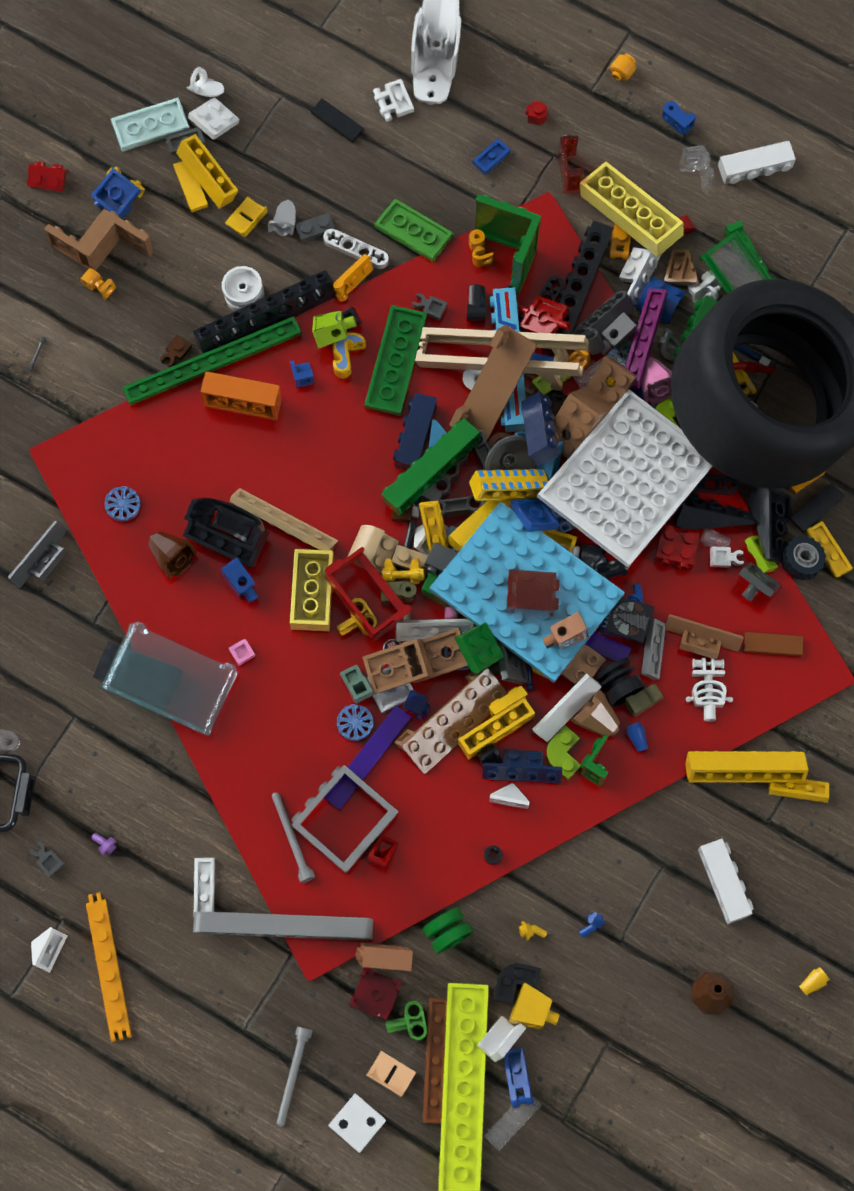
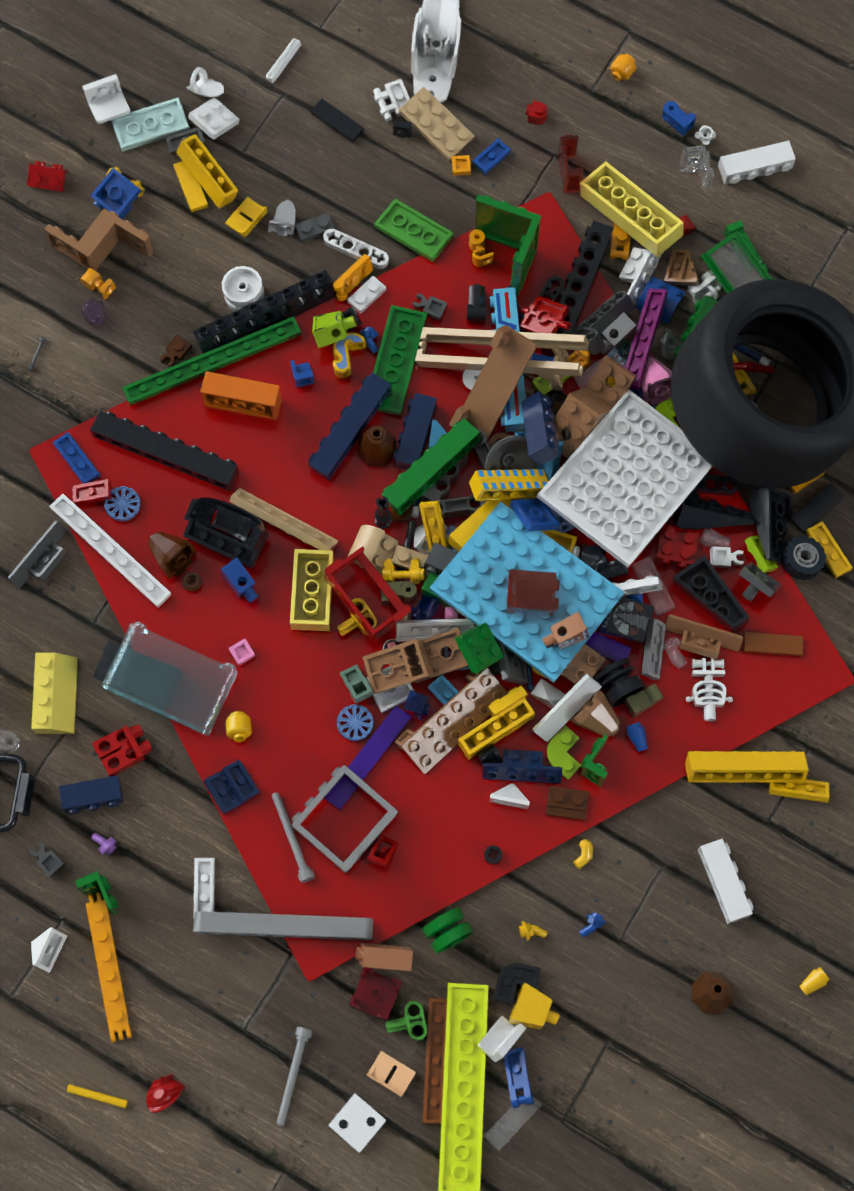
(54, 694): none -> light yellow slope
(76, 459): none -> blue tile
(90, 885): none -> green bracket
(91, 795): none -> dark blue brick
(92, 492): none -> plate
(94, 312): none -> clear purple head
(97, 1096): none -> yellow bar
(106, 99): none -> white bracket
(110, 550): none -> white plate
(120, 750): none -> red hips
(163, 1093): none -> red hat
(165, 450): none -> black brick
(191, 576): none -> reddish brown plate
(231, 787): none -> dark blue slope
(238, 726): none -> yellow head
(283, 60): none -> white axle
(350, 426): none -> dark blue brick
(366, 294): none -> white plate
(369, 334): none -> blue plate
(377, 446): none -> reddish brown cone
(383, 514): none -> black pin
(402, 129): none -> black plate
(425, 608): none -> clear blue bracket
(436, 123): none -> tan plate
(442, 690): none -> dark azure plate
(461, 165): none -> light orange plate
(547, 693): none -> white slope
(567, 803): none -> reddish brown plate
(586, 853): none -> yellow arm
(645, 585): none -> white plate
(659, 599): none -> clear plate
(674, 654): none -> clear arm
(705, 130): none -> white plate
(710, 592): none -> black wedge

